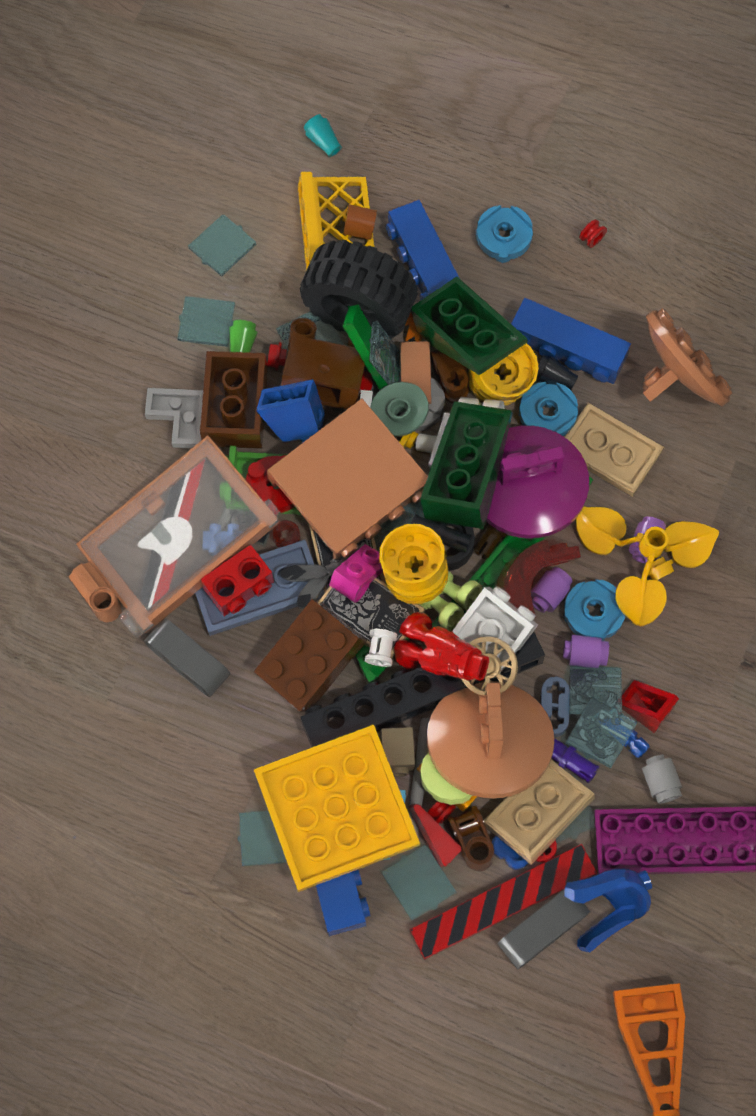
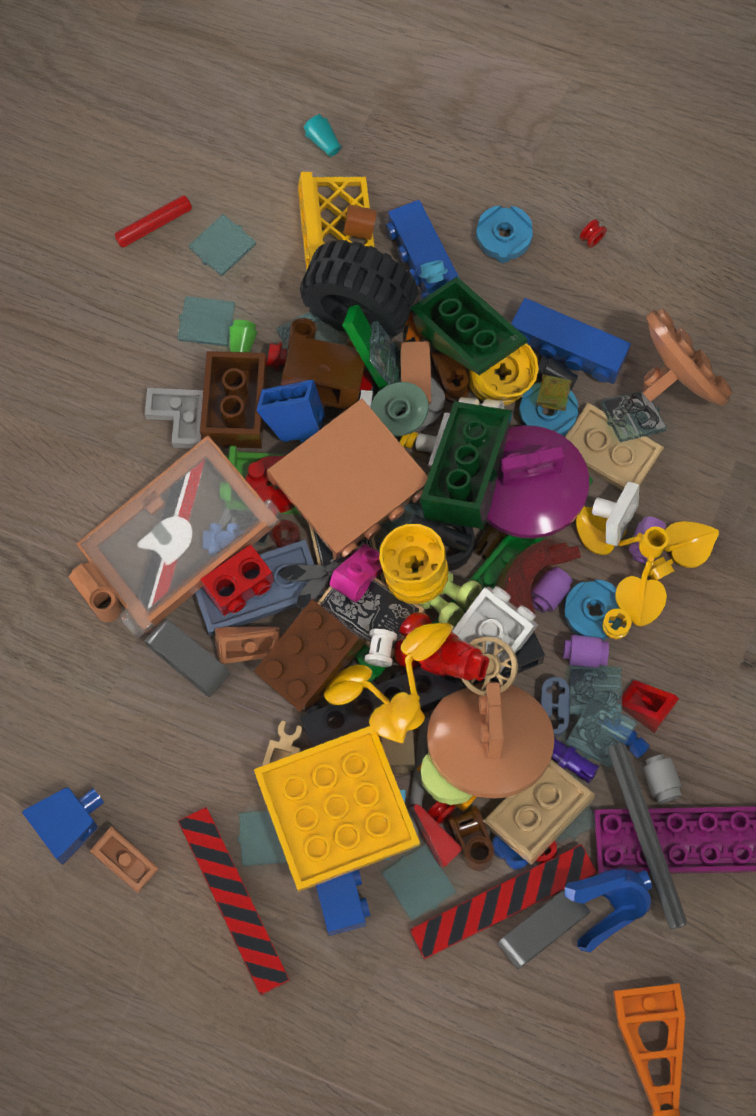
(64, 821): none -> blue torso
(124, 859): none -> nougat slope
(153, 221): none -> red axle
(234, 901): none -> tile
(244, 643): none -> nougat slope
(284, 747): none -> tan plate
(404, 710): none -> yellow plant
(433, 271): none -> medium azure plate
(554, 392): none -> clear yellow tile
(612, 615): none -> yellow bush
(618, 513): none -> white tile
(633, 416): none -> piece
(647, 836): none -> dark grey axle

